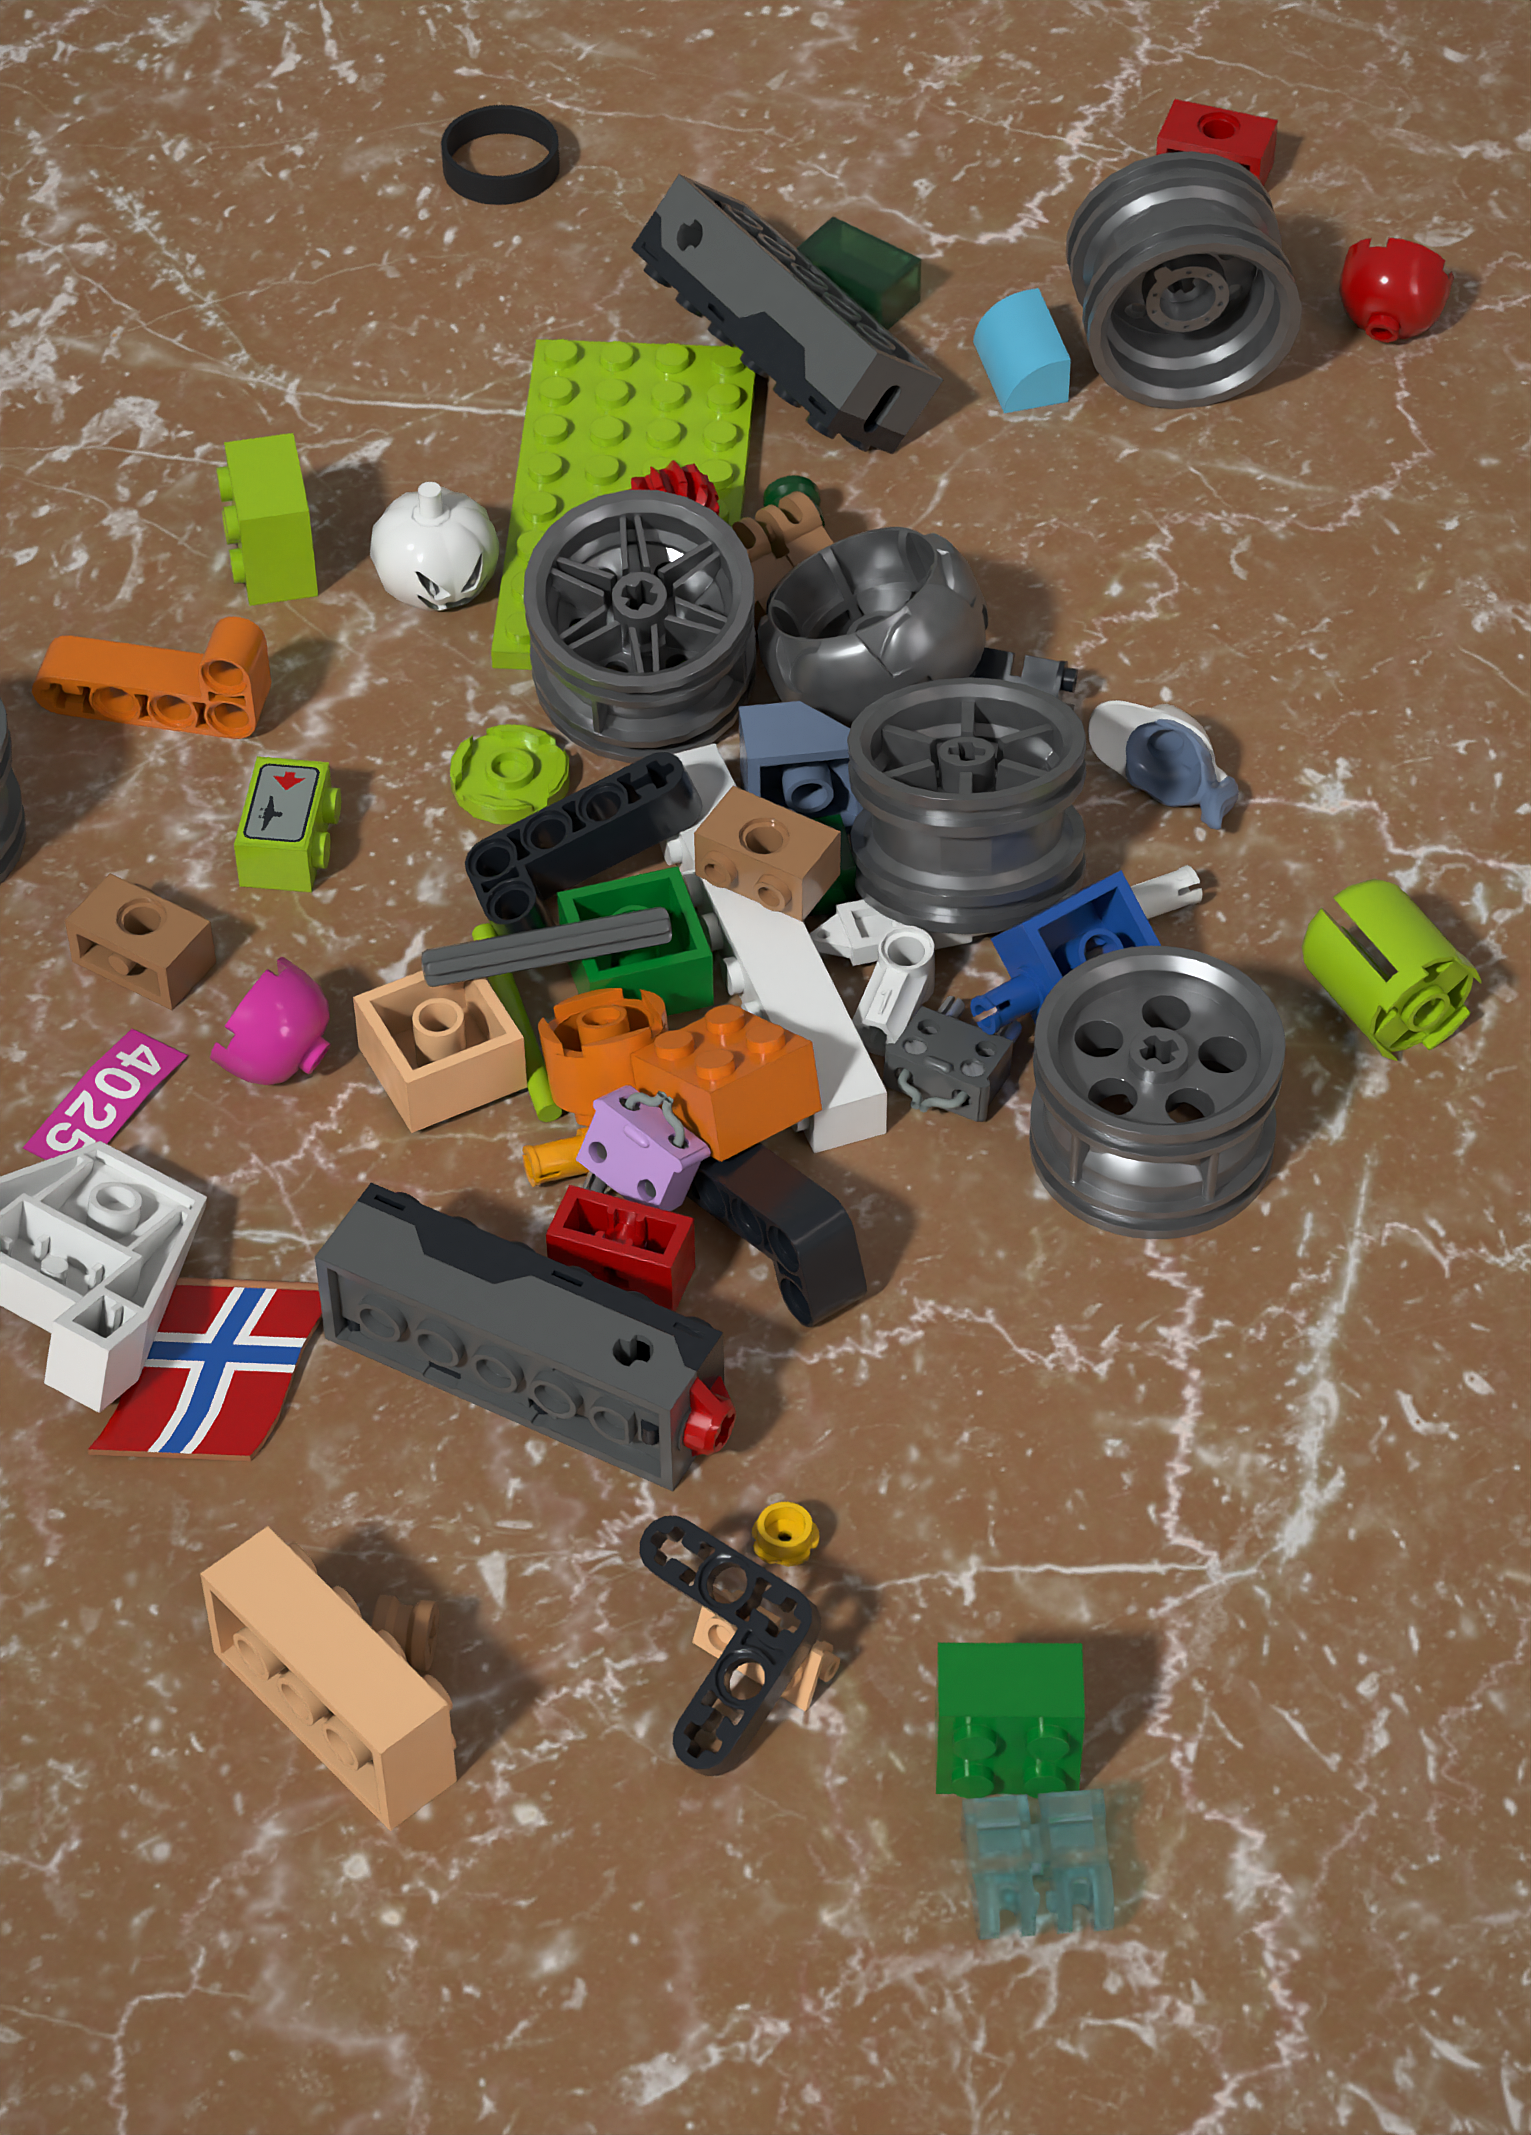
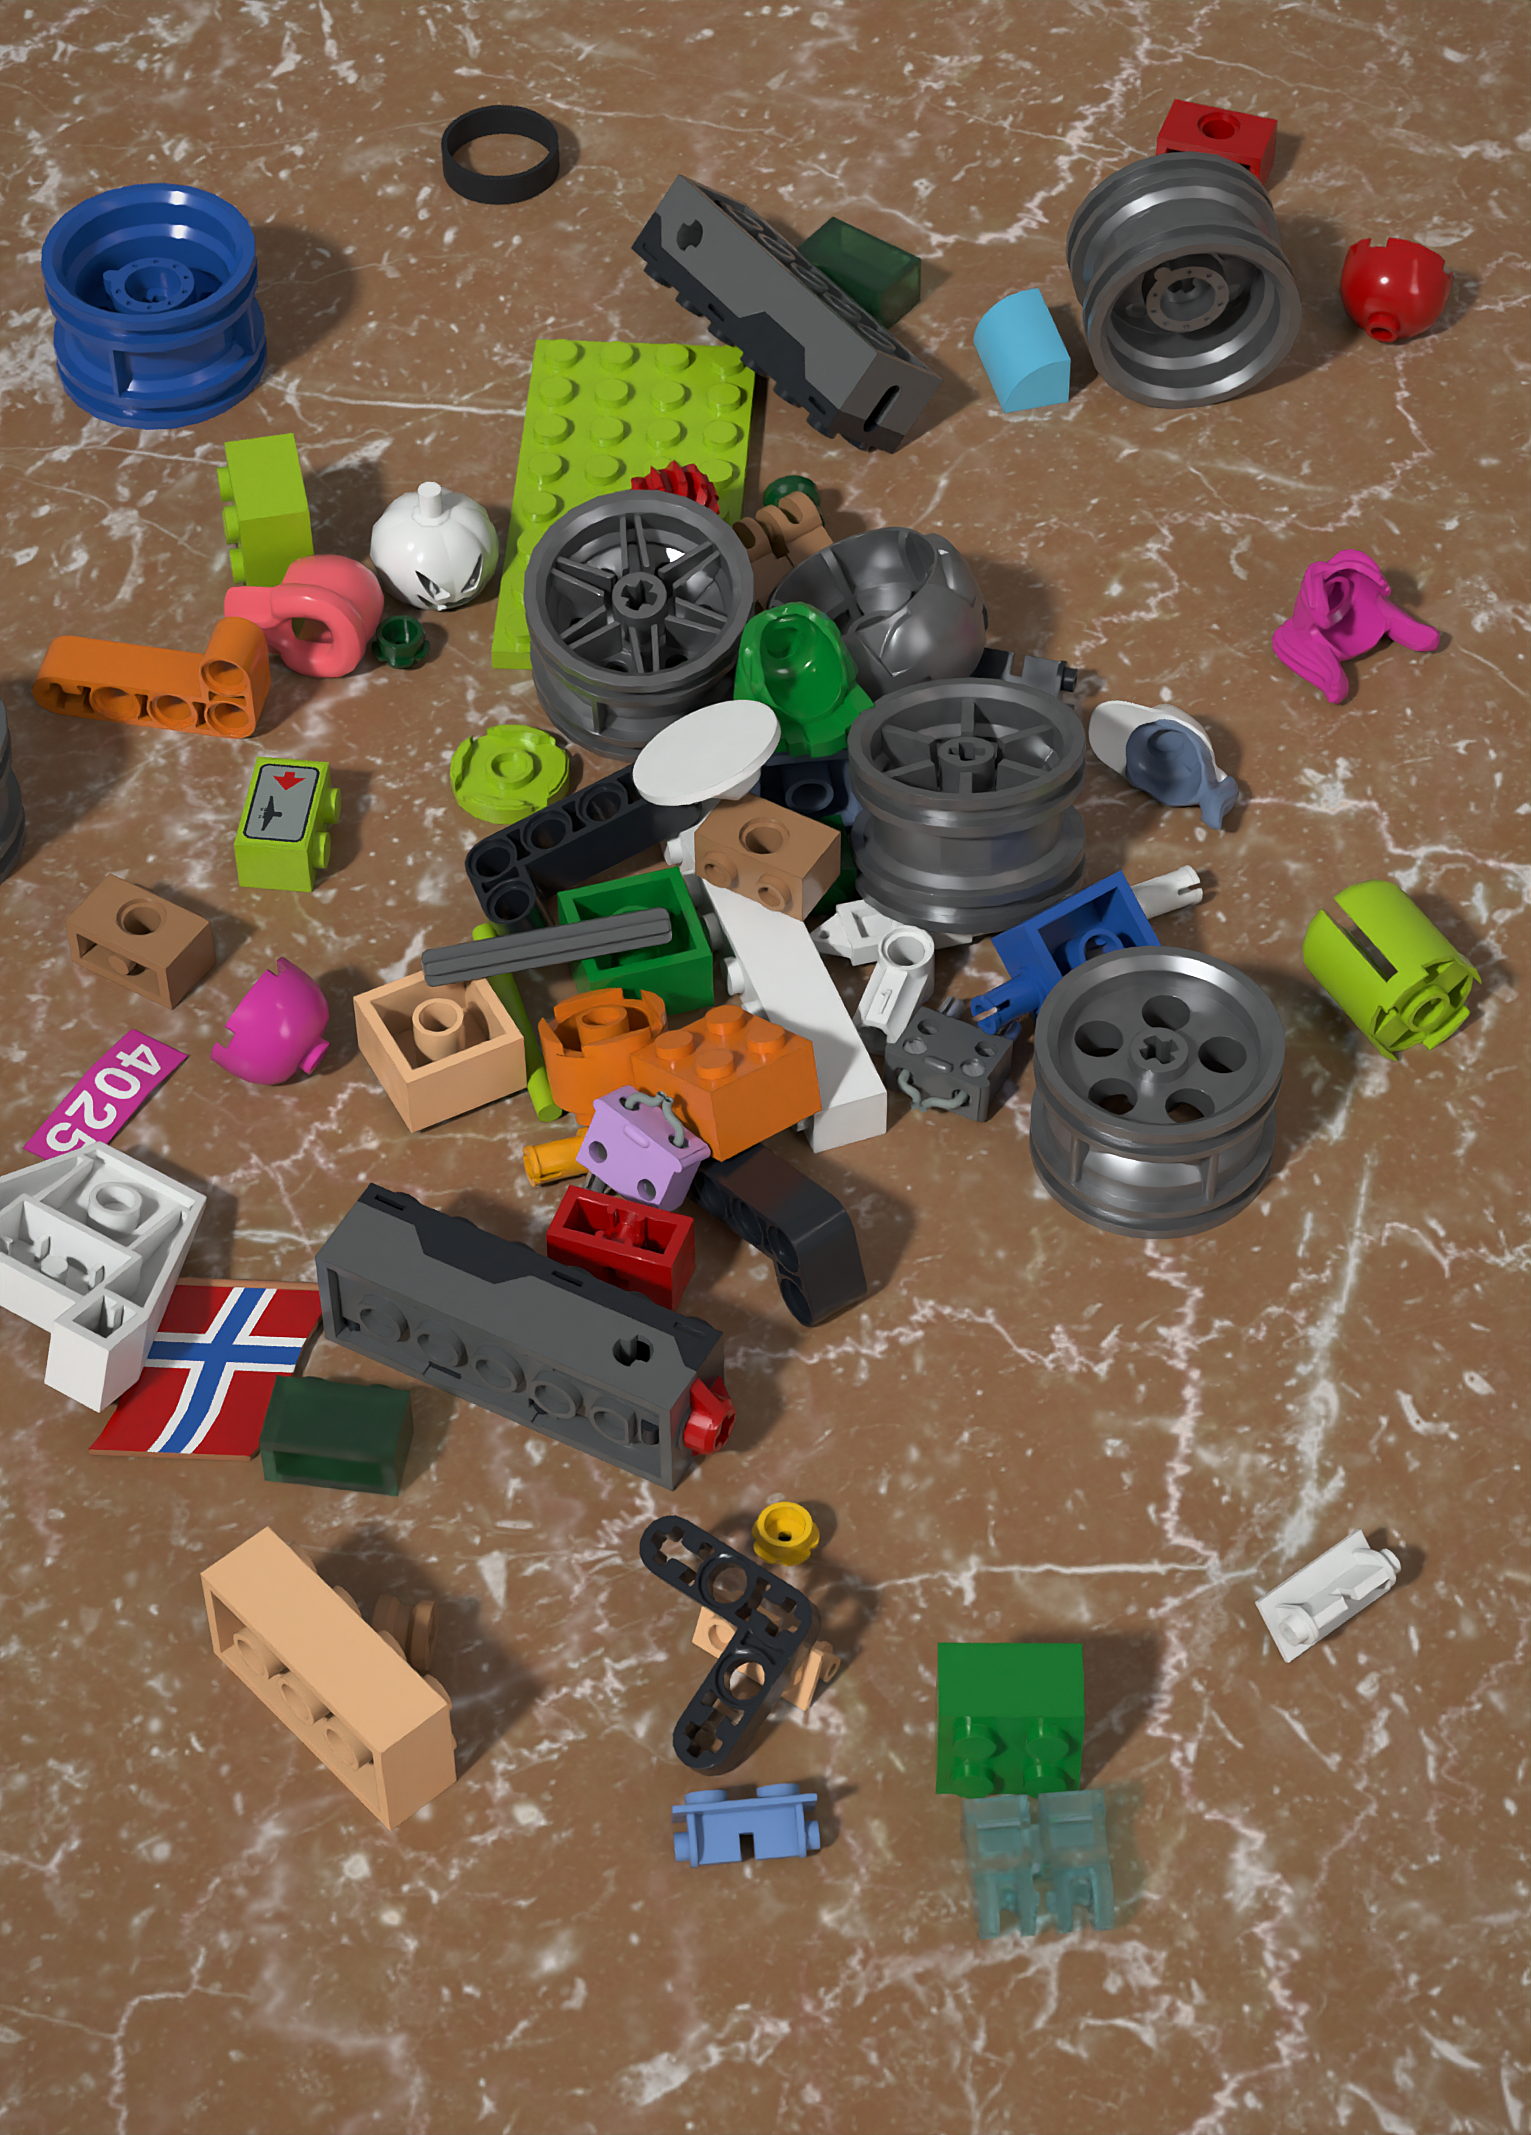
(155, 305): none -> blue wheel
(337, 1435): none -> clear green brick
(339, 608): none -> coral piece
(400, 642): none -> dark green plate
(708, 754): none -> white piece
(772, 1818): none -> medium blue hinge
(804, 674): none -> green hair
(1327, 1593): none -> white hinge
(1341, 617): none -> dark pink hair

